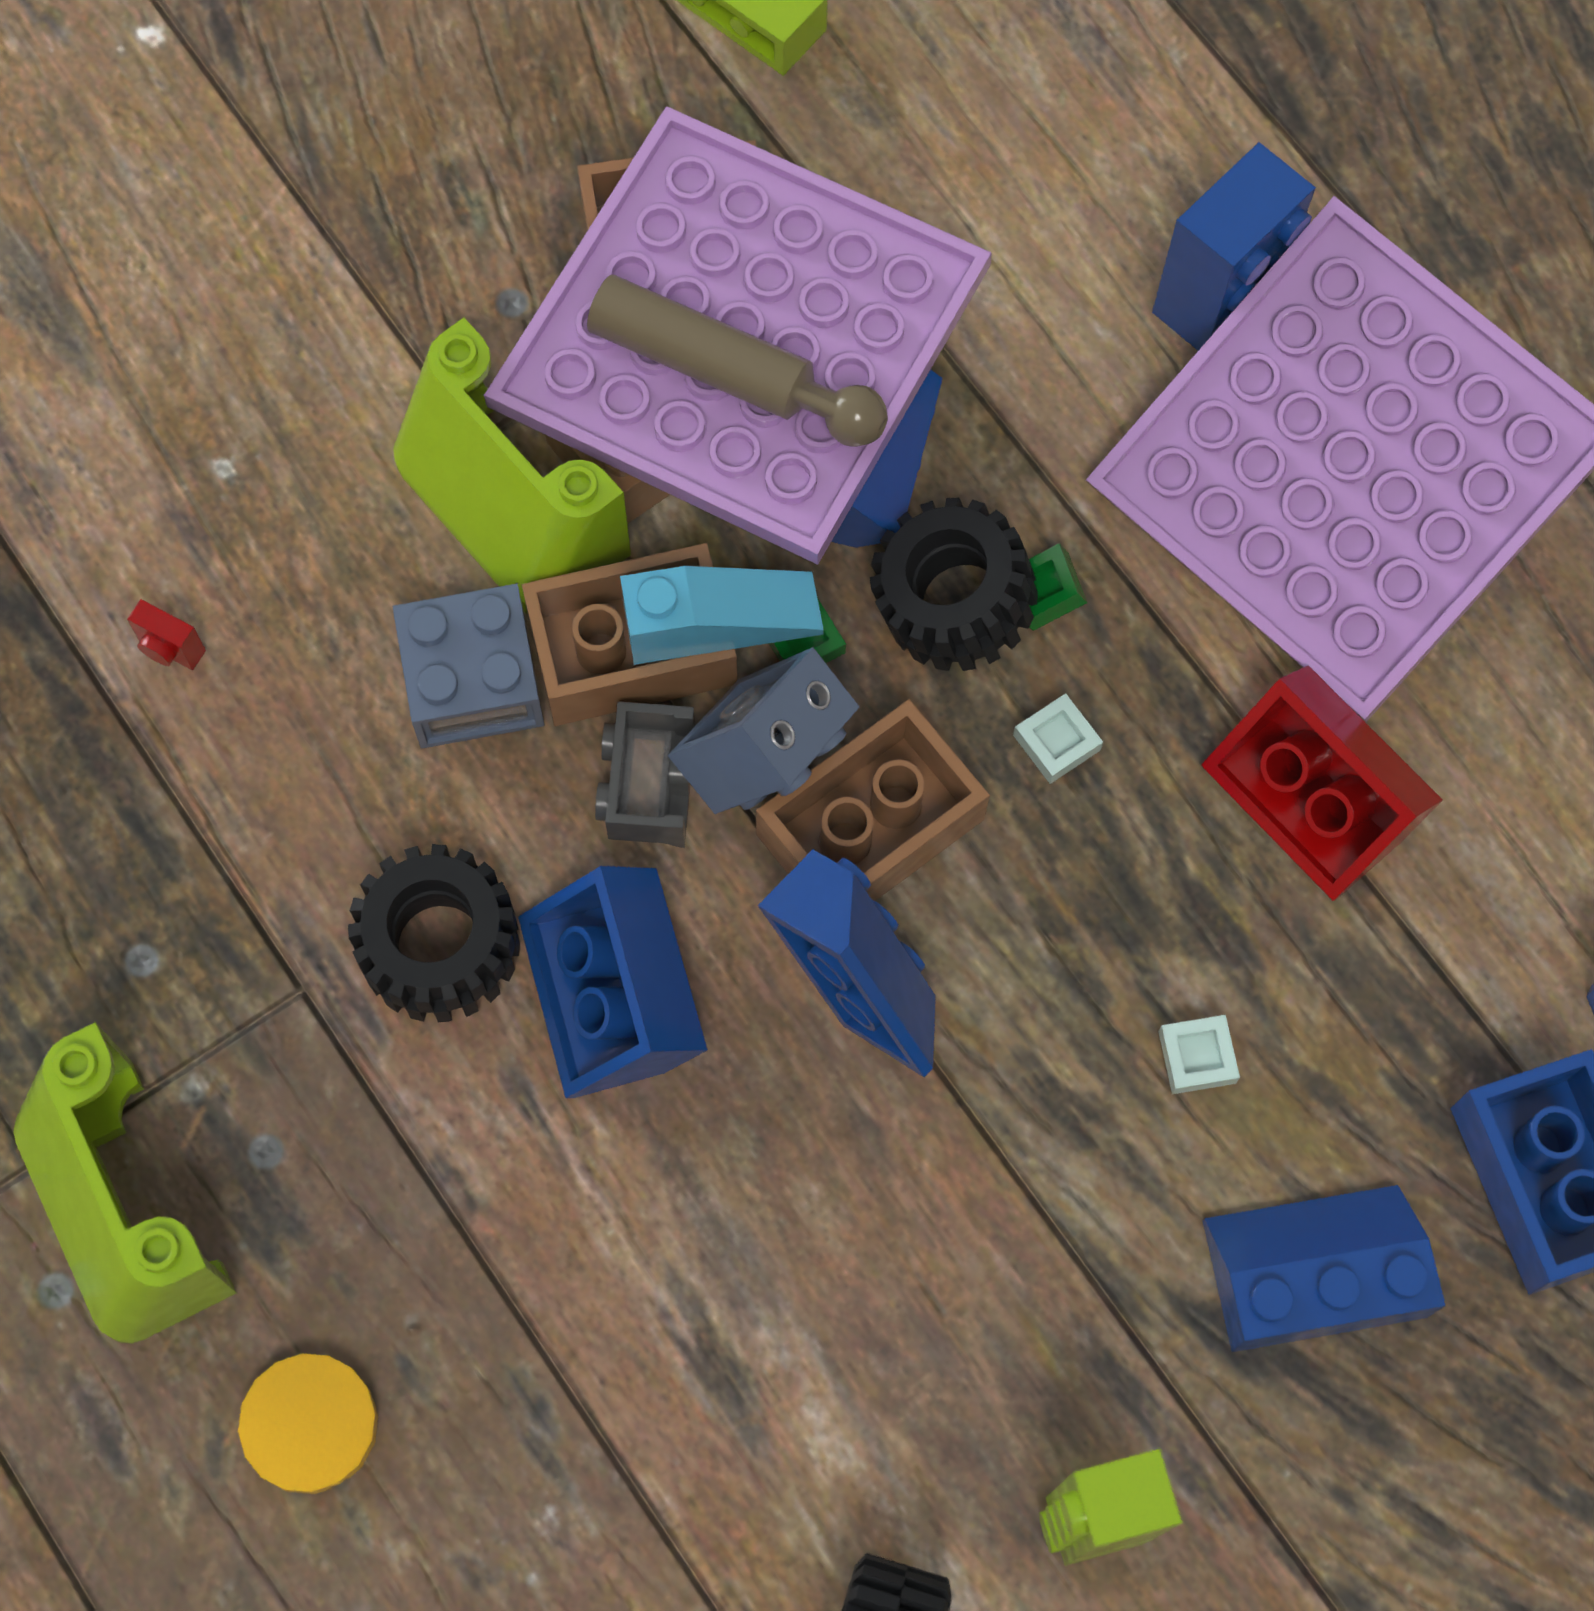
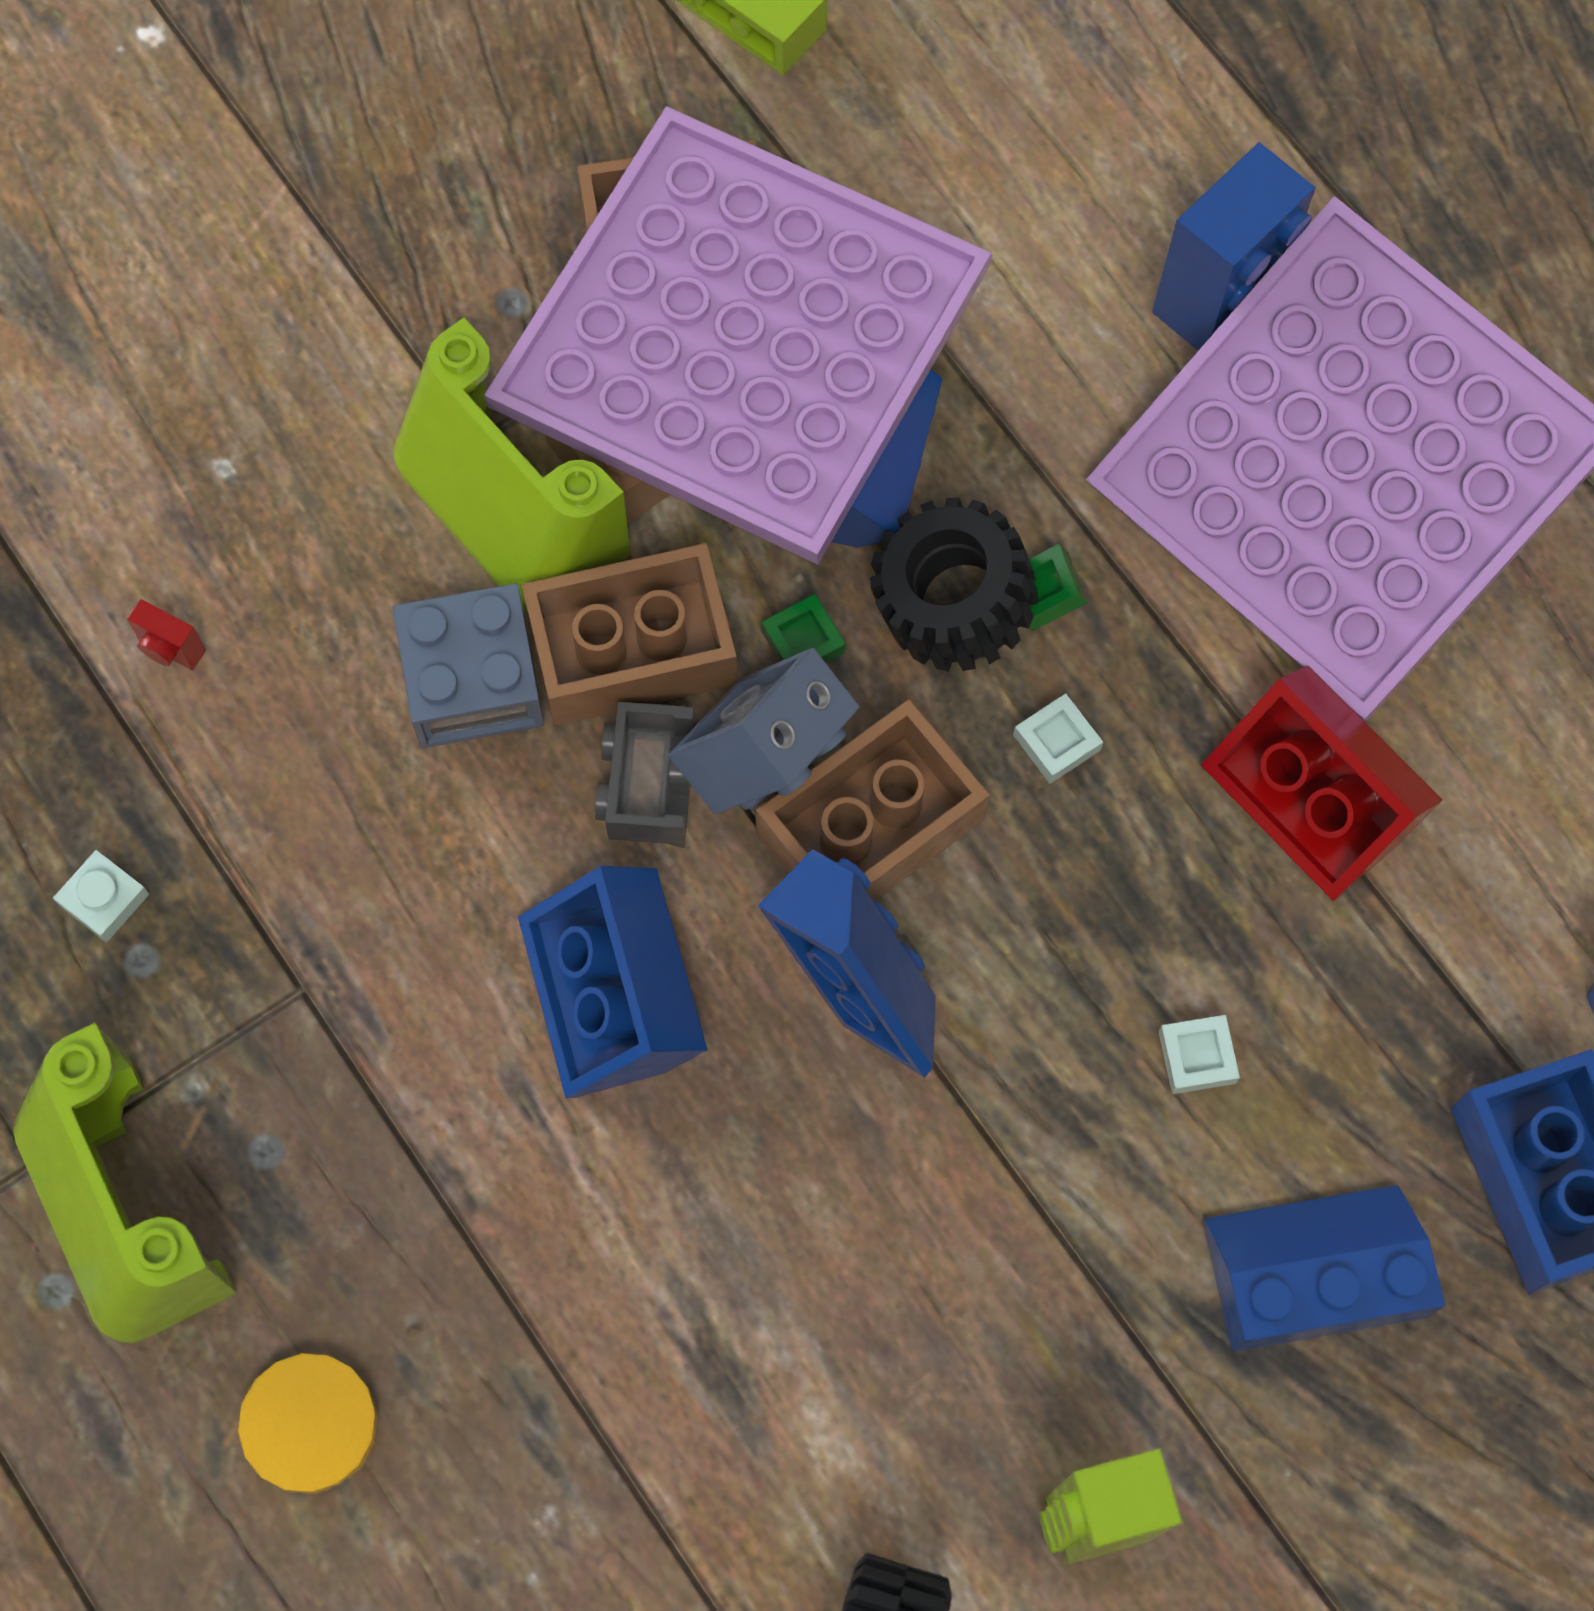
(101, 896): none -> light aqua plate
(423, 884): black tyre -> none
(716, 610): medium azure slope -> none
(731, 360): dark tan piece -> none

